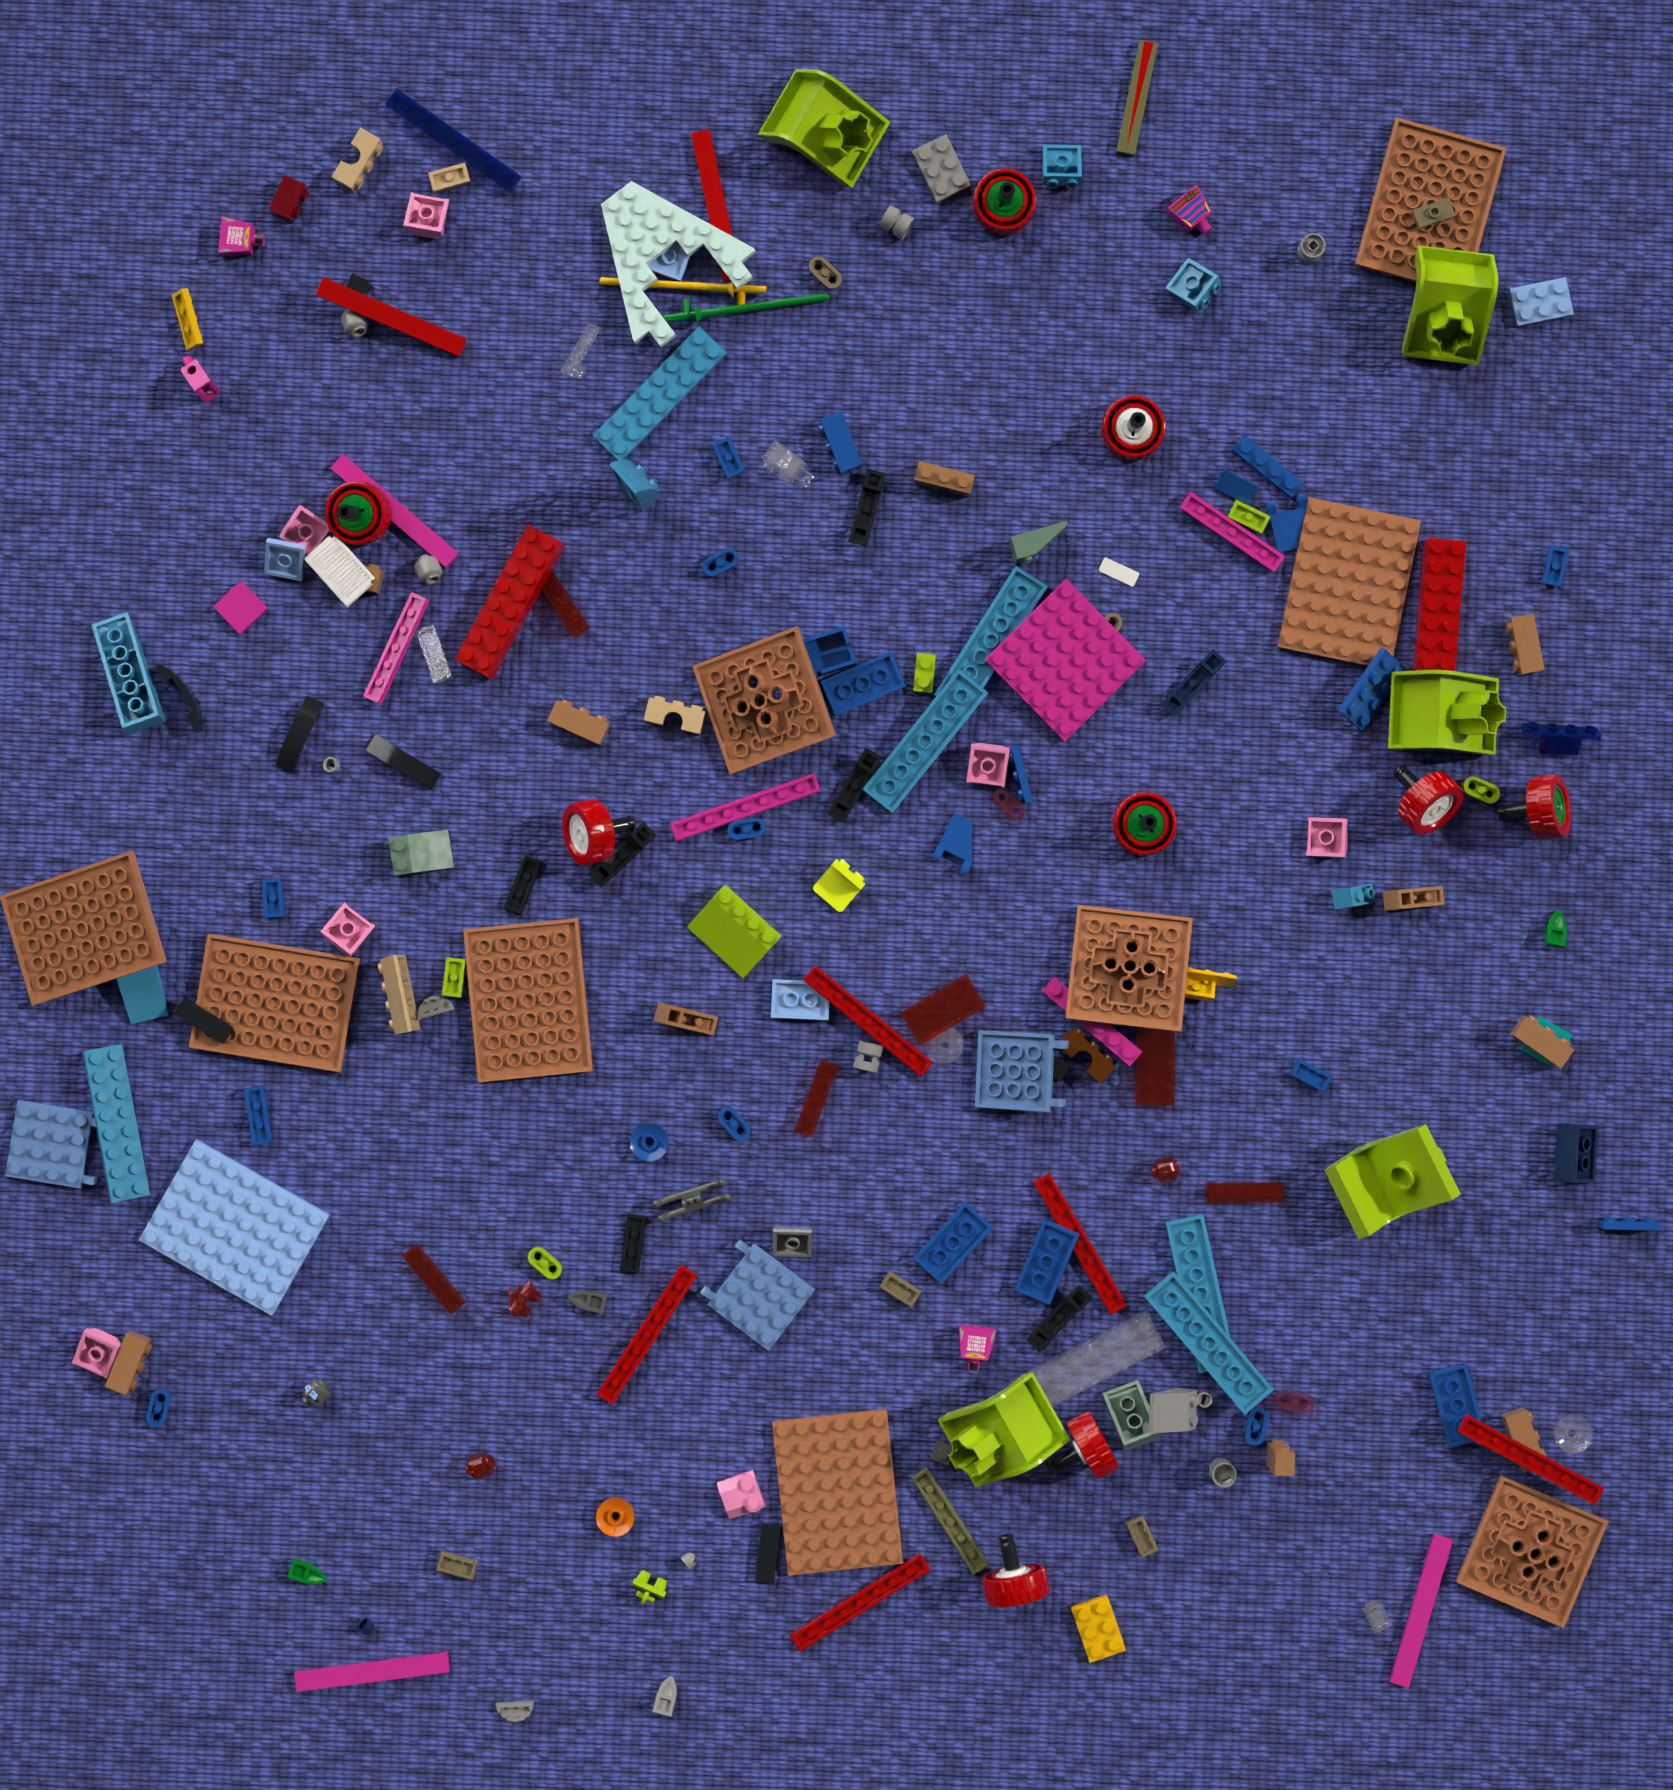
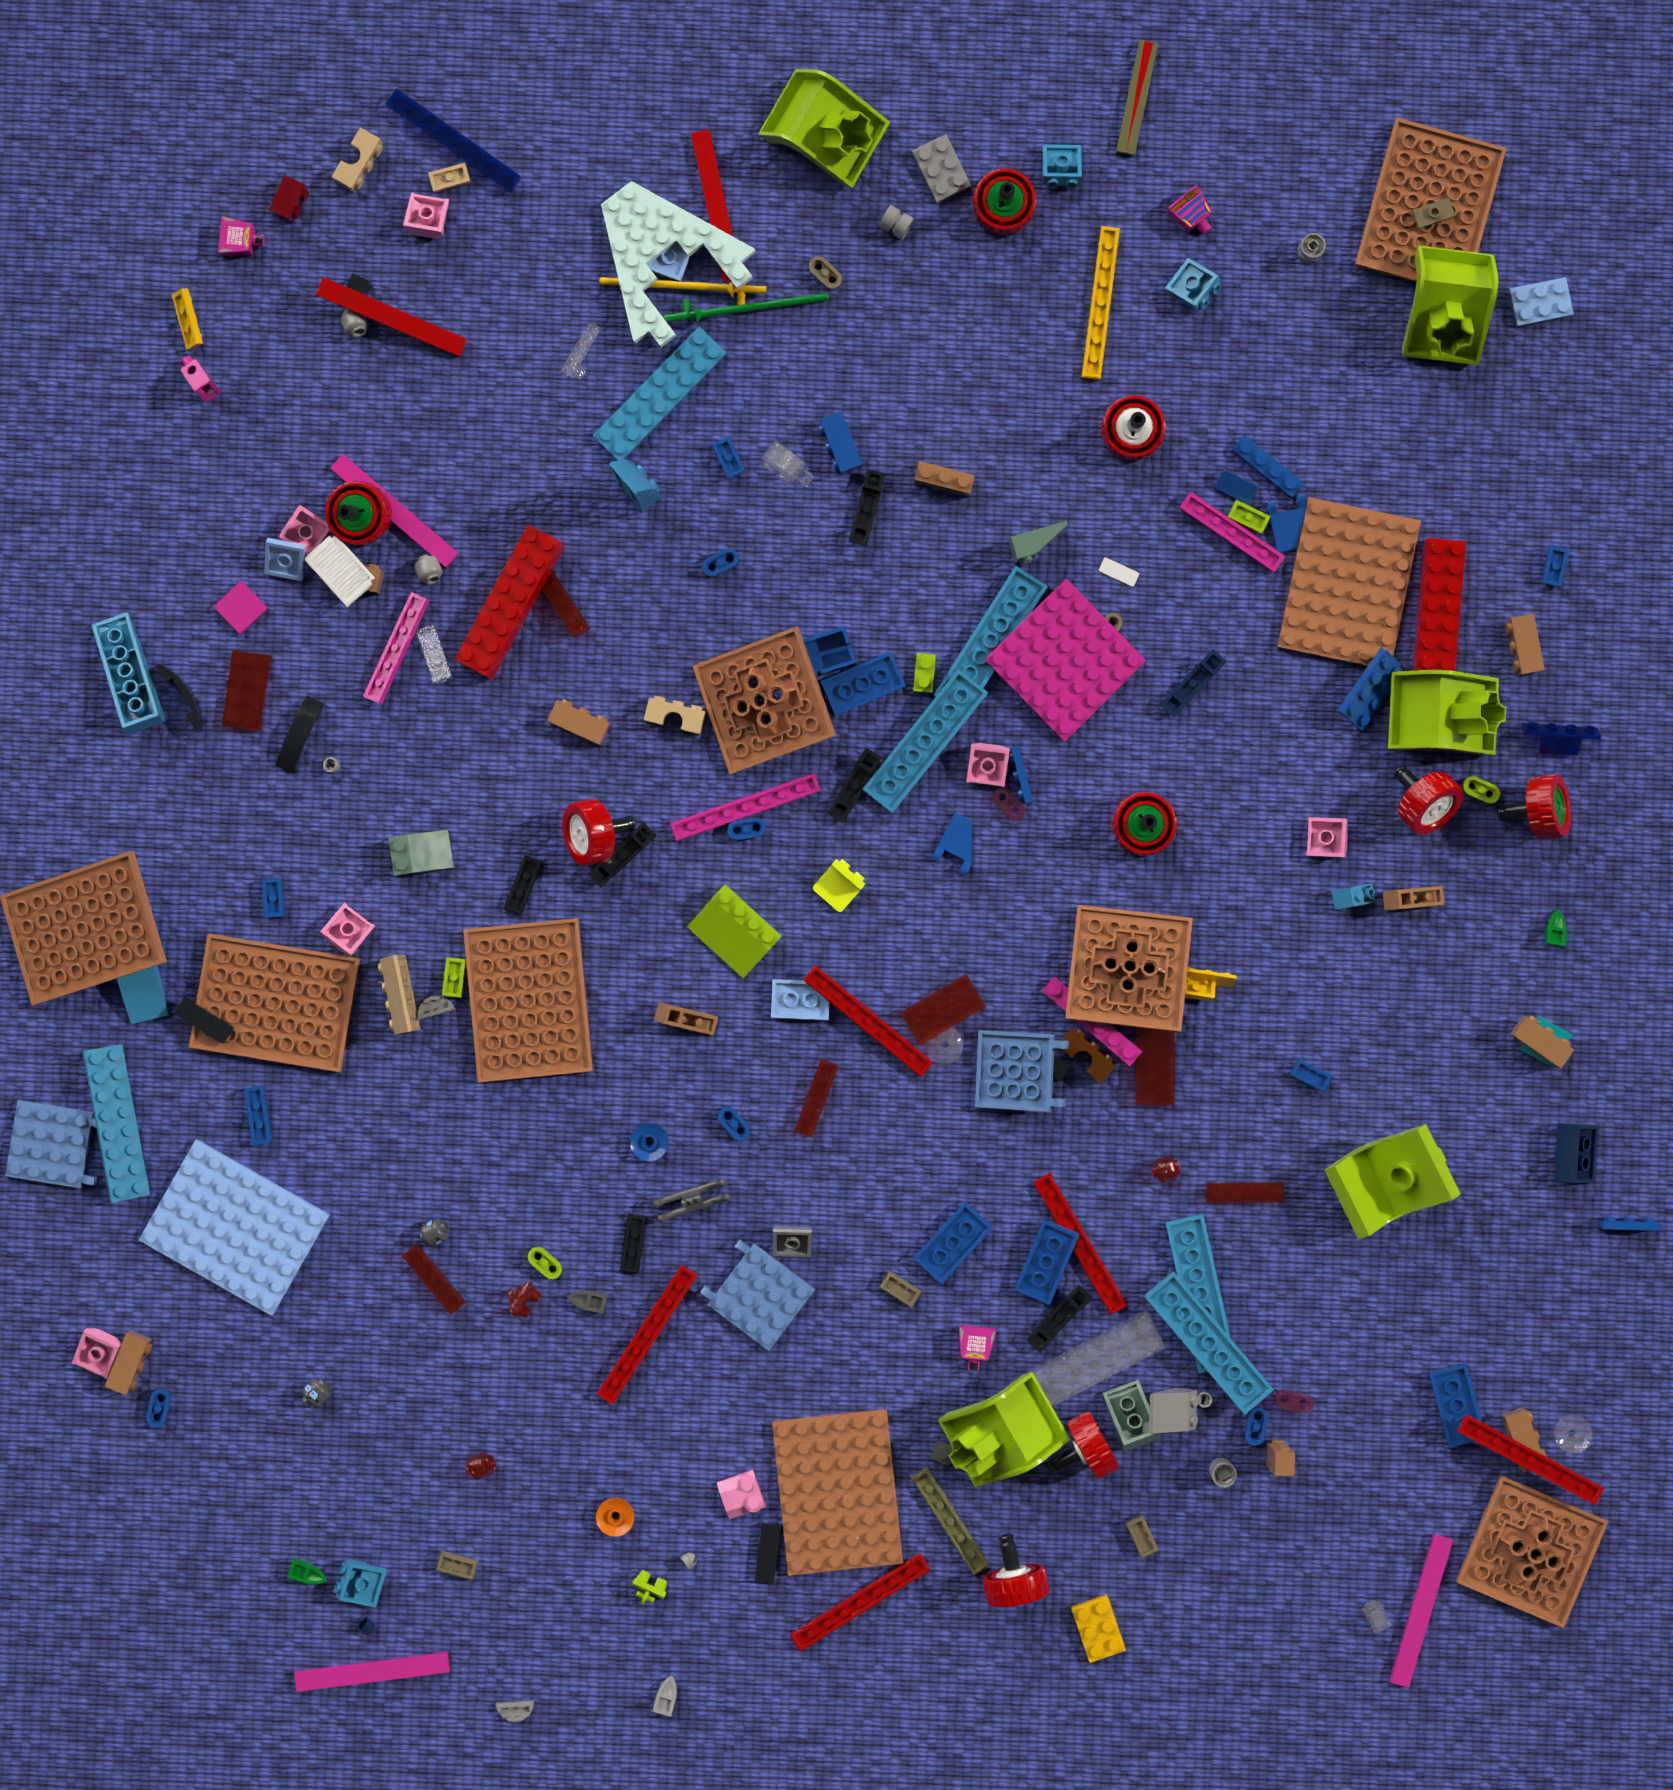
(246, 690): none -> clear red plate
(360, 1583): none -> dark azure plate
(403, 762): black slope -> none
(434, 1232): none -> dark grey head
(868, 1049): light grey wheel -> none
(1100, 303): none -> yellow tile

